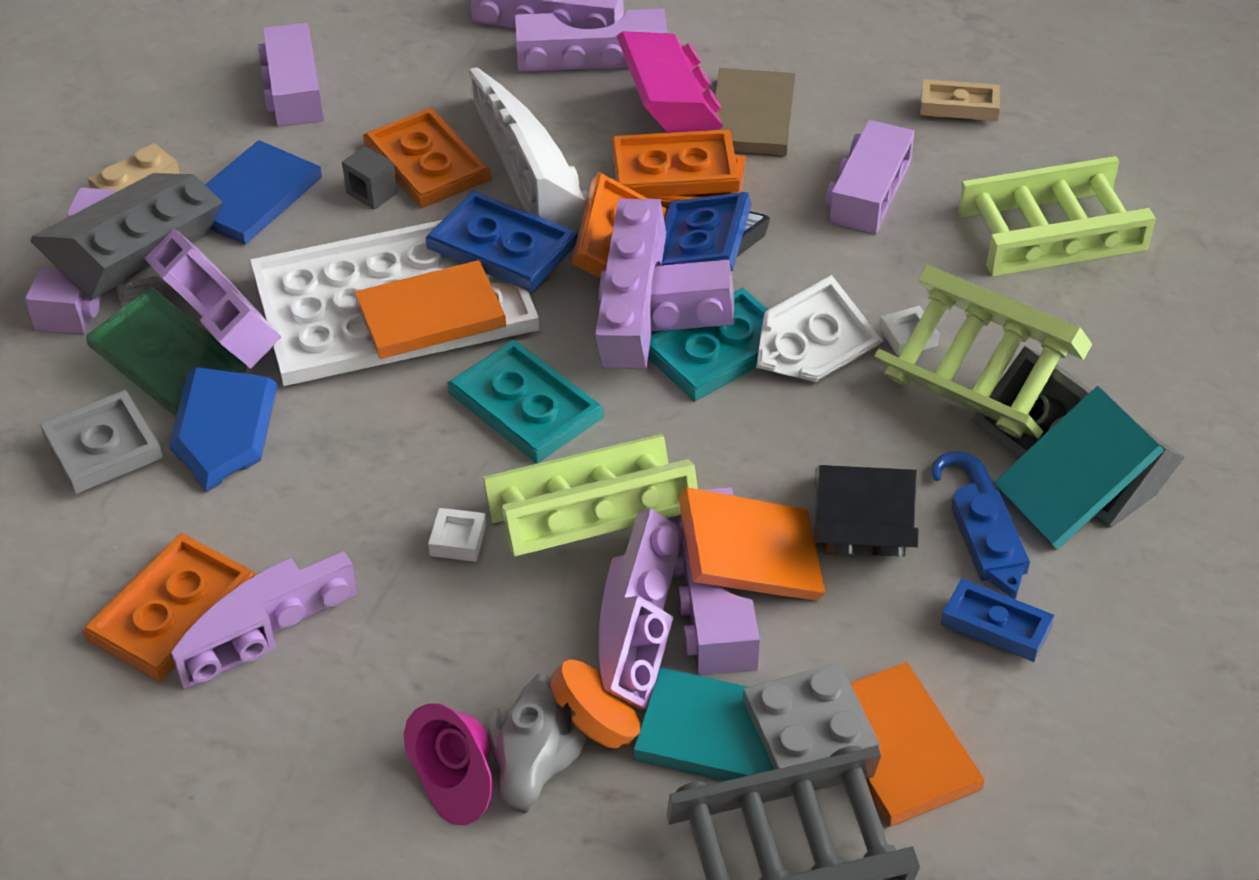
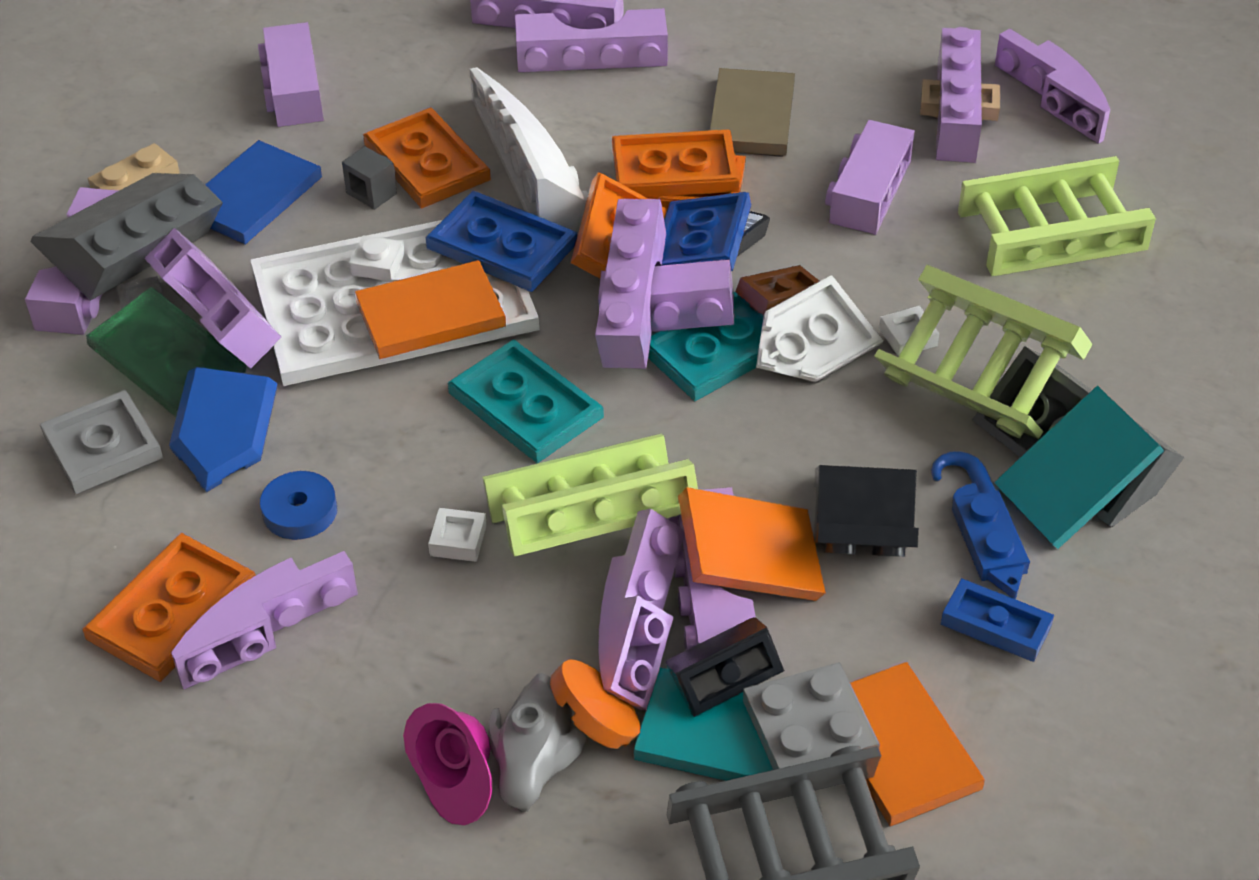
(300, 521): none -> blue piece
(377, 258): none -> white plate
(671, 81): dark pink slope -> none
(725, 665): none -> black slope
(774, 287): none -> reddish brown plate
(959, 95): none -> lavender arch
(1061, 80): none -> lavender slope

